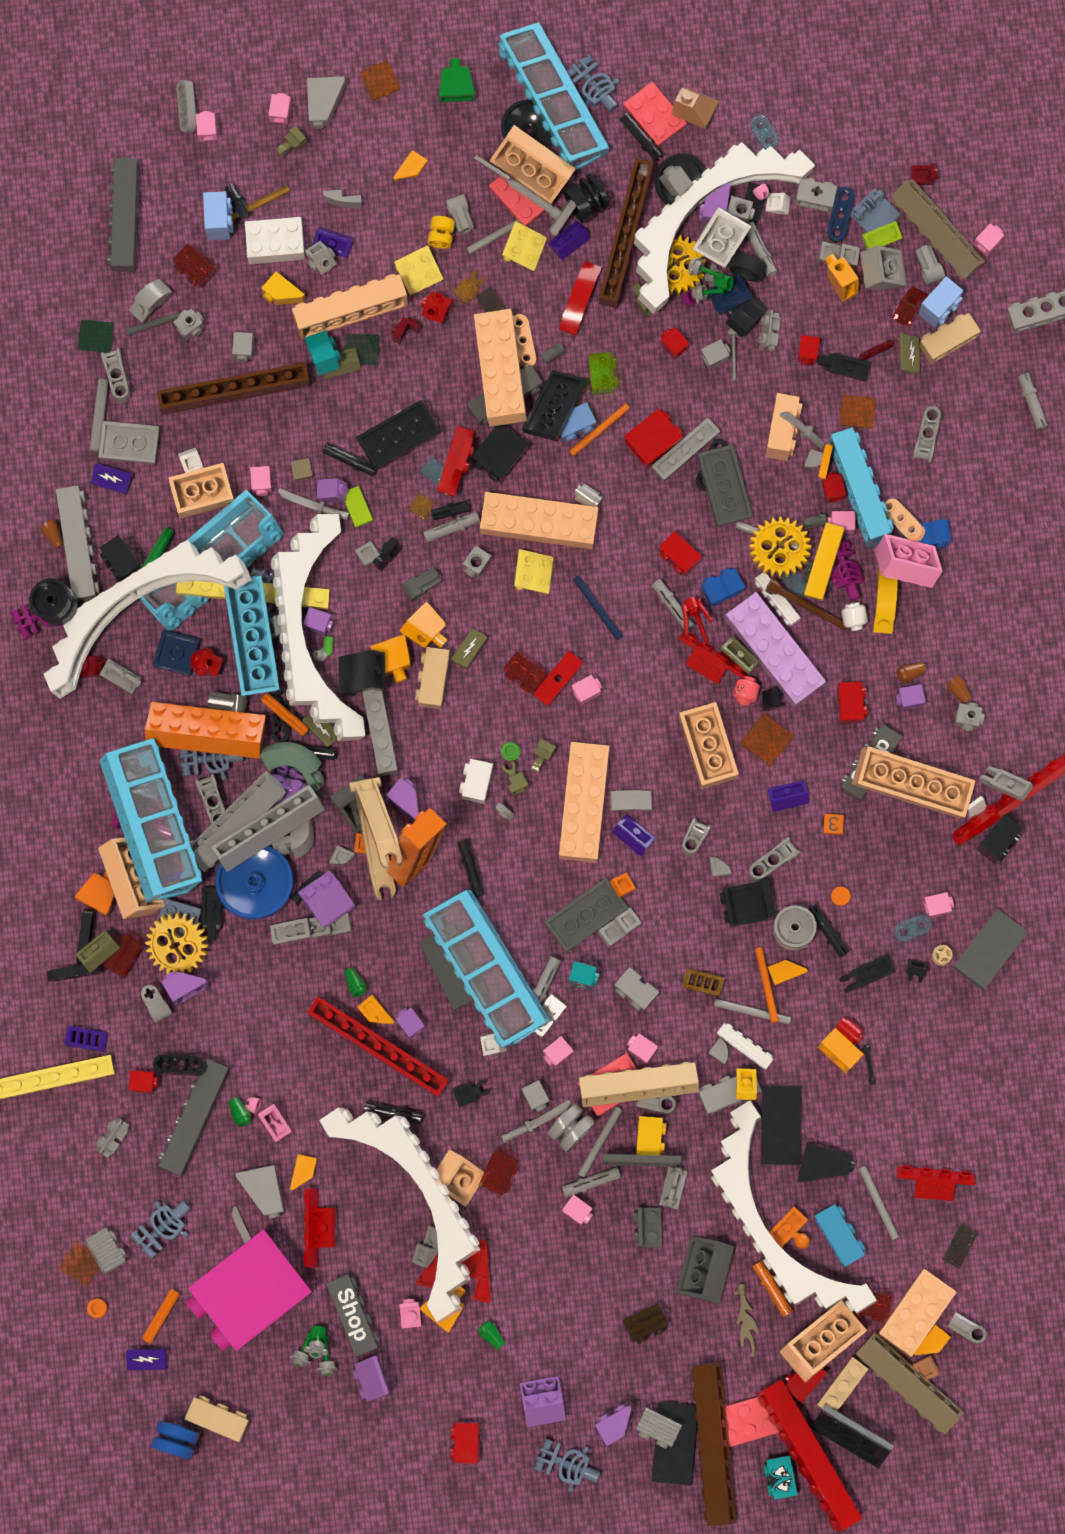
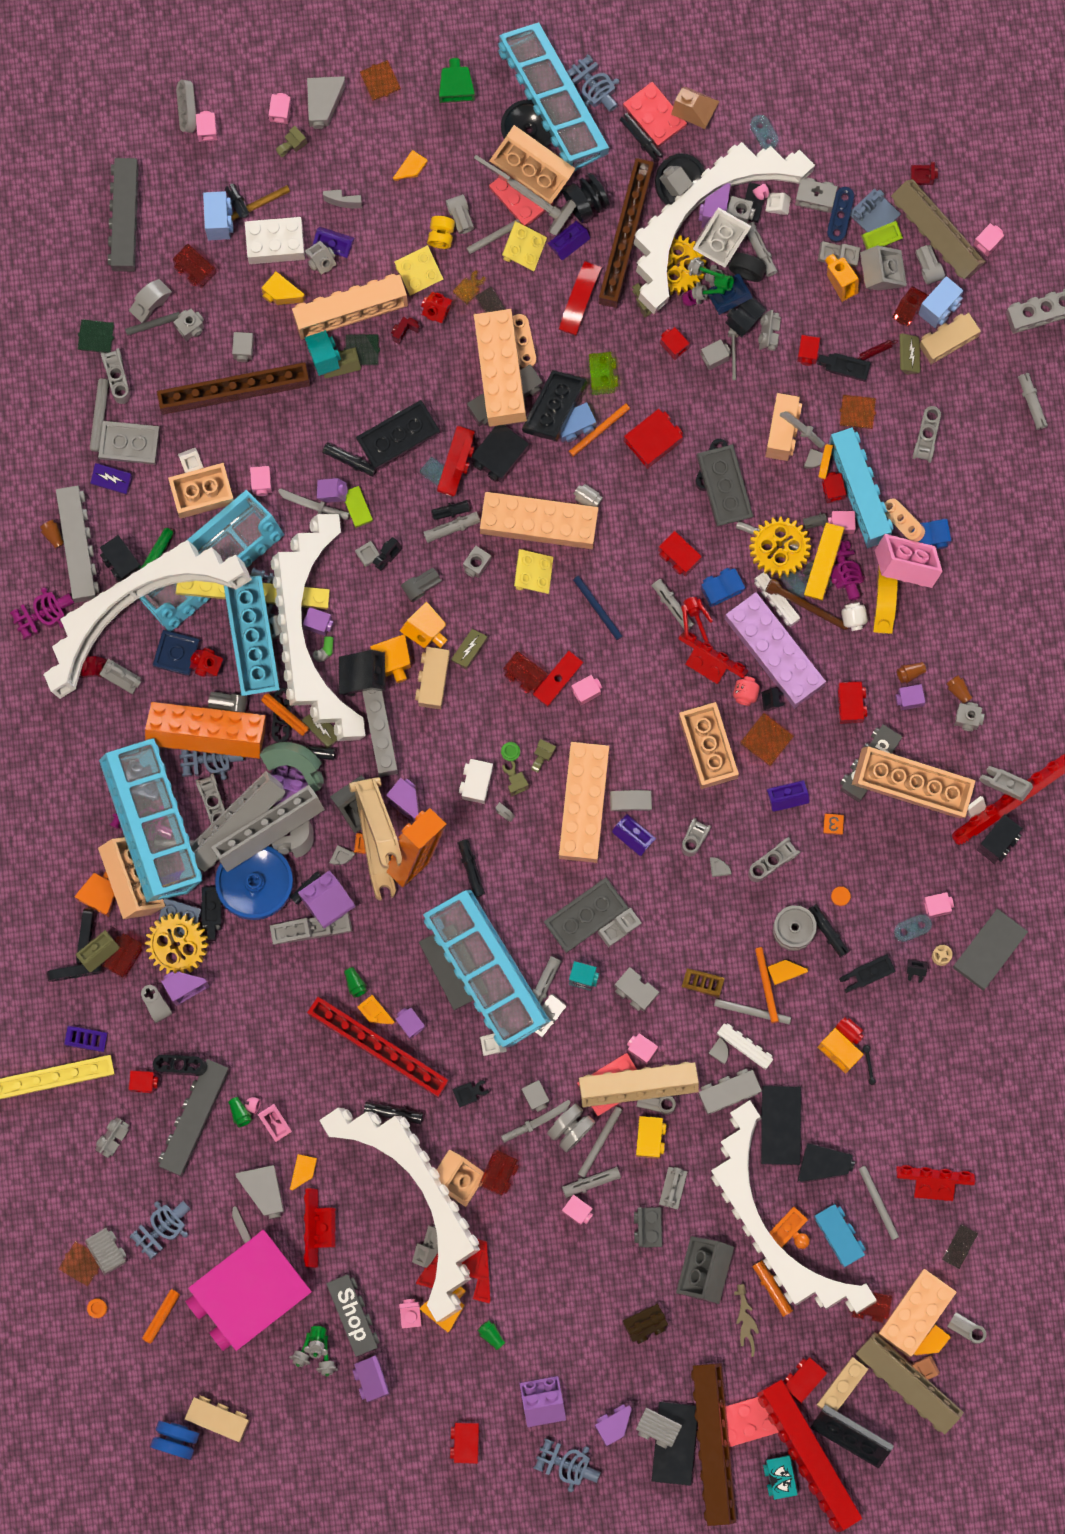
(53, 602): black wheel -> none
(146, 1359): dark purple slope -> none
(301, 469): dark tan tile -> none
(421, 506): clear yellow tile -> none
(553, 353): dark grey pin -> none
(557, 1052): bright pink brick -> none
(622, 885): orange tile -> none
(641, 1160): dark grey tile -> none
(685, 449): light grey plate -> none
(740, 655): olive slope -> none
(746, 1084): yellow slope -> none
(748, 903): black panel -> none
(823, 1341): light nougat brick -> none

